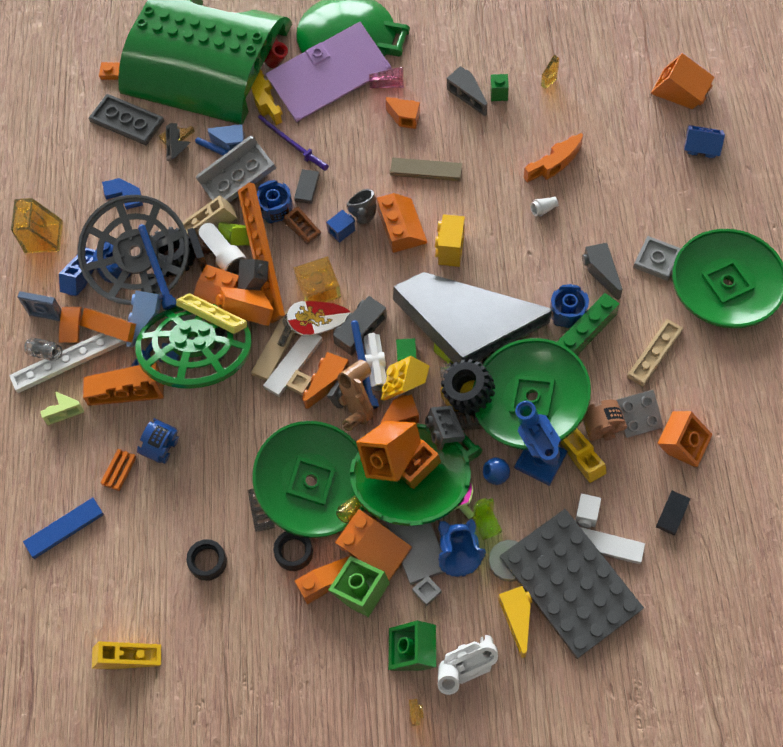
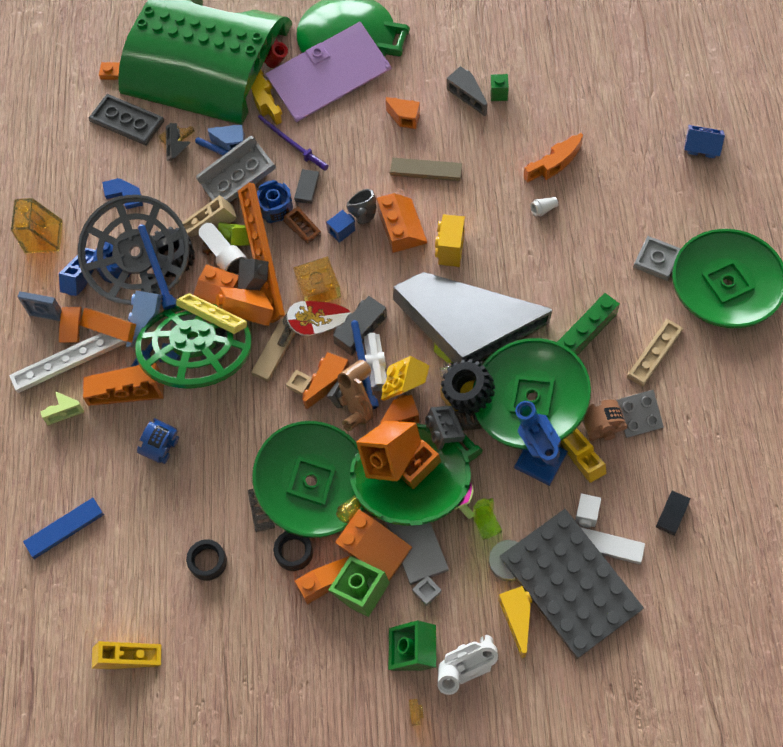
(43, 349): clear piece -> none
(132, 457): orange tile -> none
(197, 248): black tile -> none
(293, 361): white tile -> none
(387, 79): clear pink slope -> none
(405, 348): green brick -> none
(459, 548): blue hair -> none
(496, 471): blue piece -> none
(550, 73): clear yellow tile -> none
(568, 305): blue brick -> none
(602, 267): dark grey slope -> none
(683, 83): orange slope -> none
(685, 437): orange slope -> none

